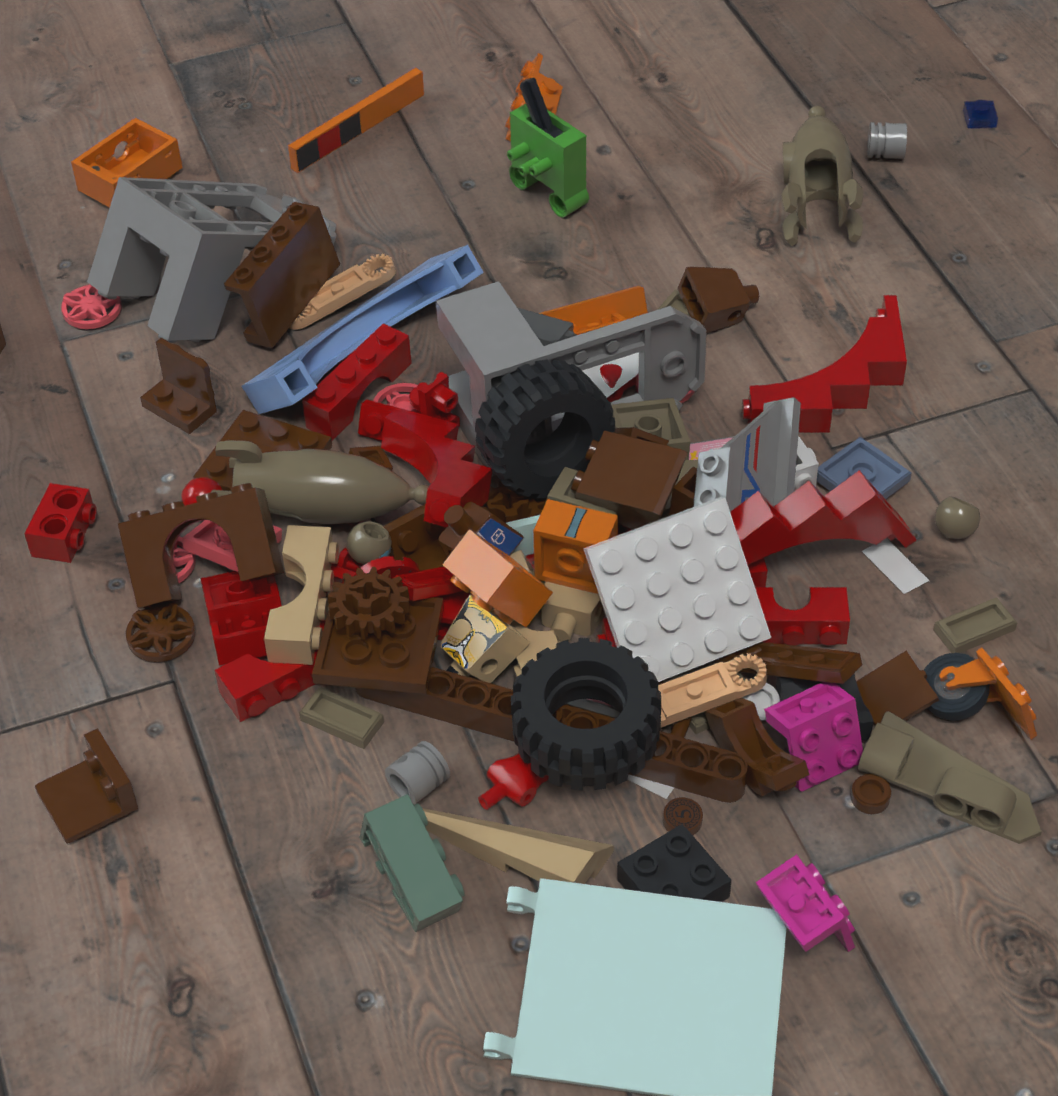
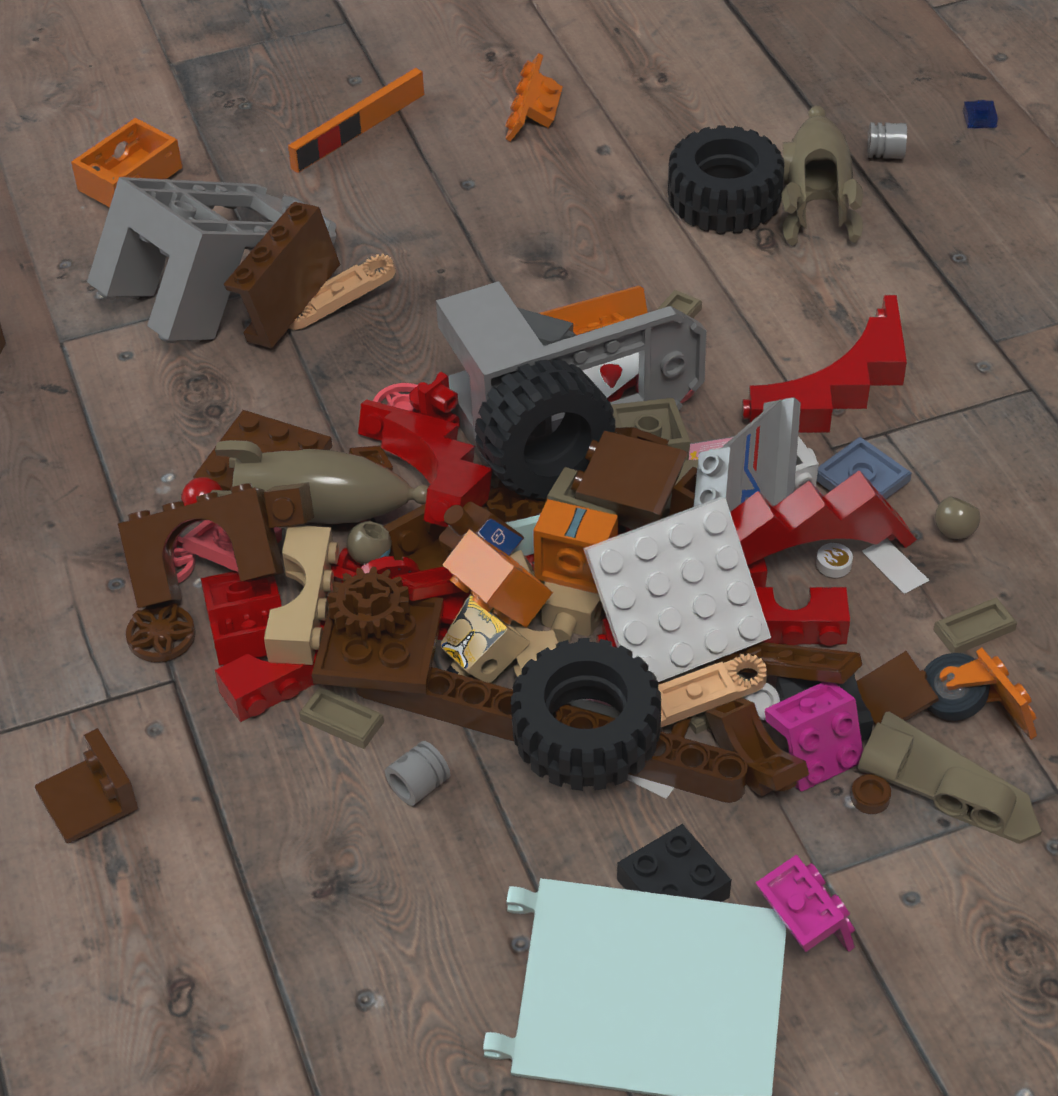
(60, 523): red brick -> none
(89, 308): coral wheel -> none
(185, 391): reddish brown bracket -> none
(289, 505): none -> reddish brown brick
(302, 369): light blue arch -> none
(333, 403): red arch -> none
(412, 862): sand green wedge -> none
(513, 780): red piece -> none
(524, 849): tan wedge -> none
(548, 152): bright green piece -> none
(685, 812): reddish brown tile -> none
(716, 296): reddish brown torso -> none
(725, 179): none -> black tyre
(834, 560): none -> white tile

